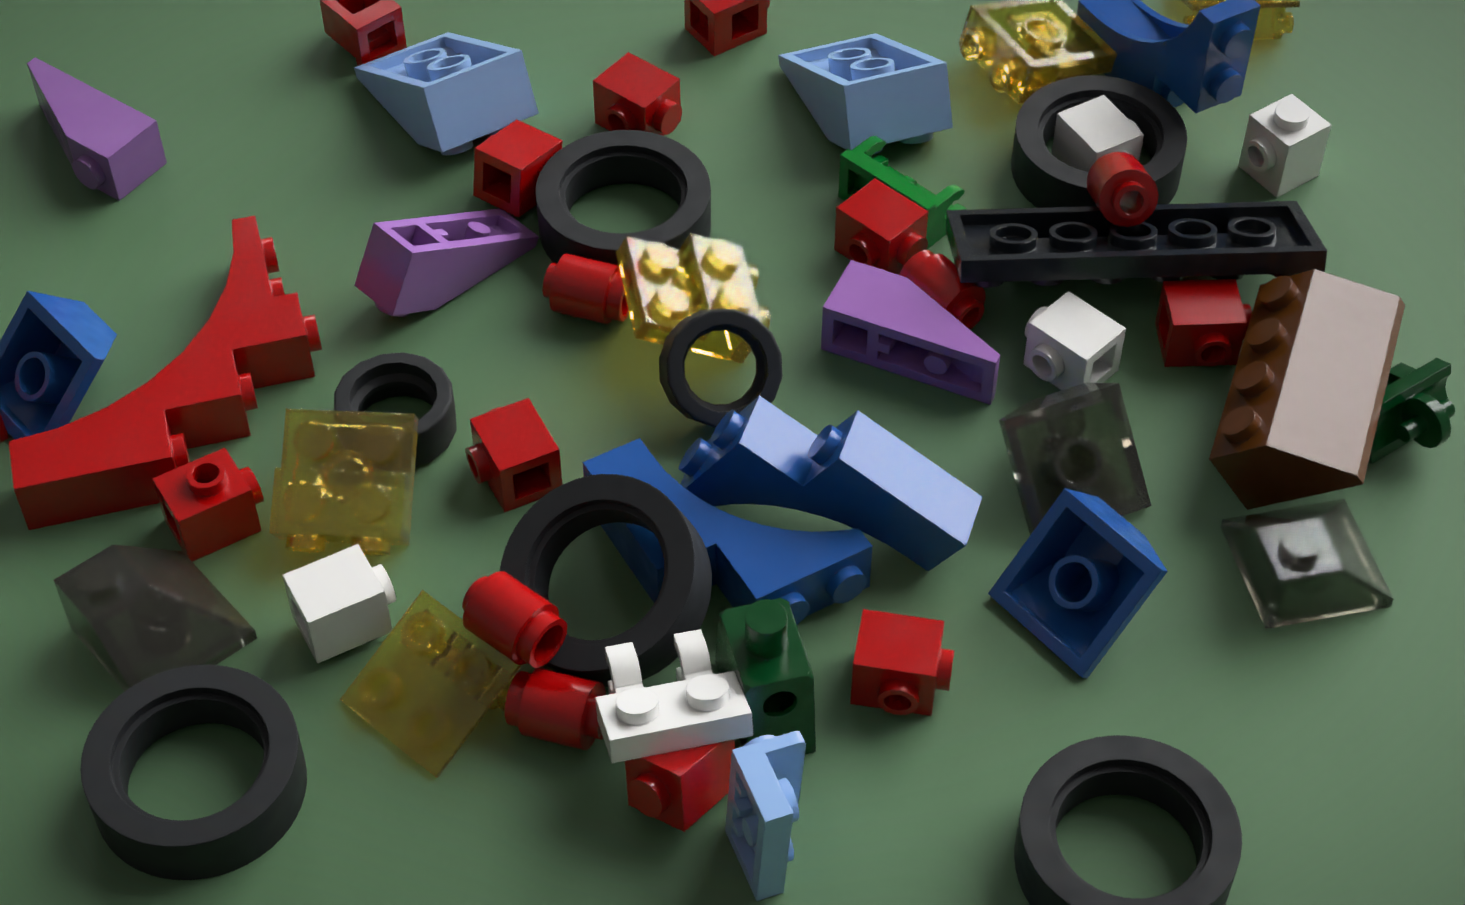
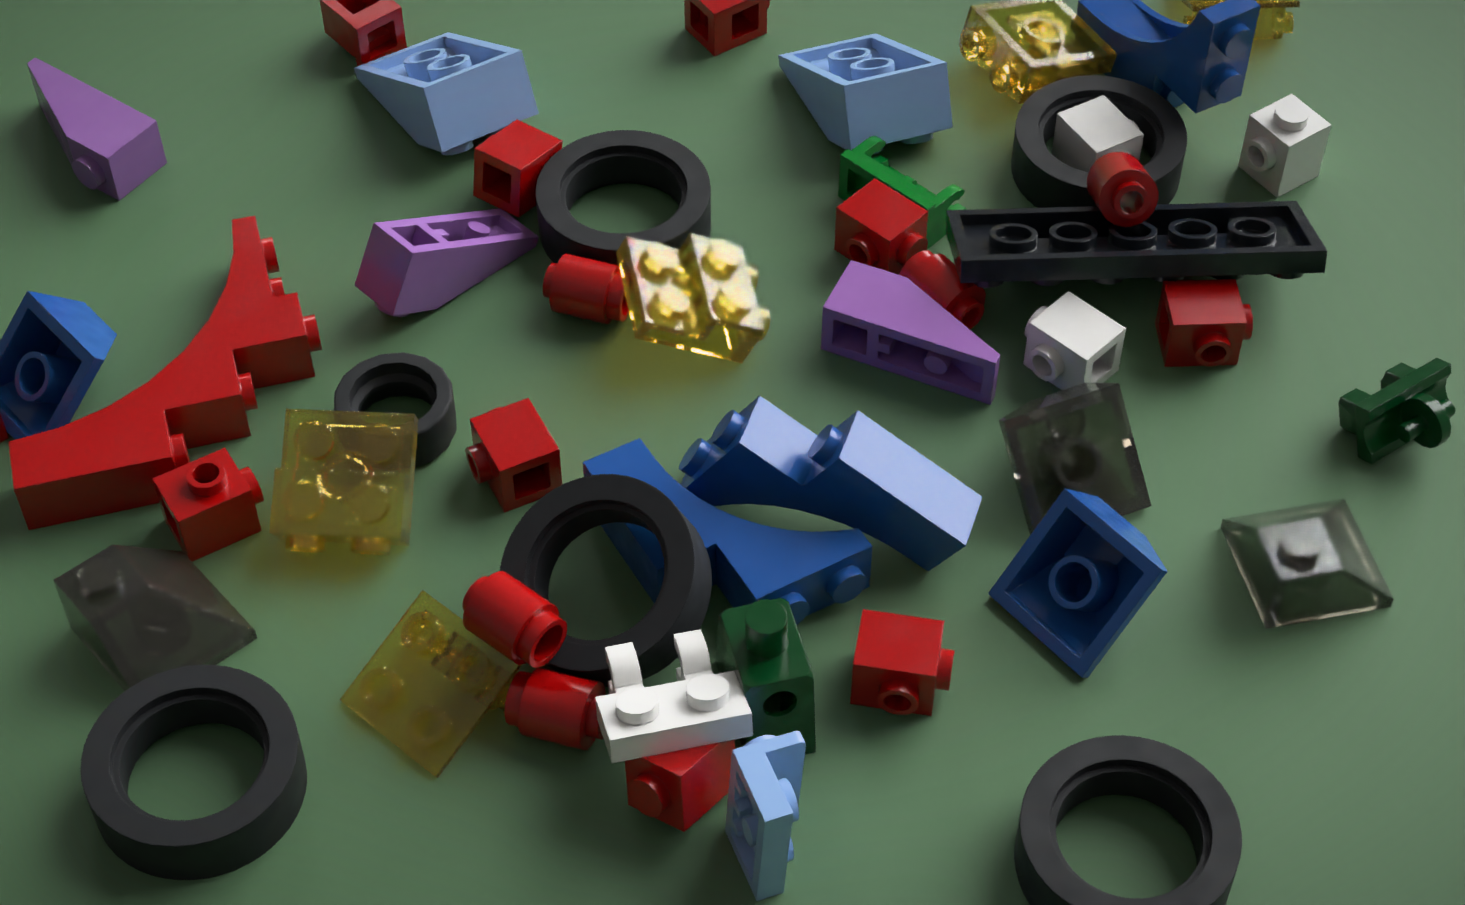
(340, 602): white brick -> none
(637, 97): red brick -> none
(684, 335): black tyre -> none
(1307, 388): slope -> none

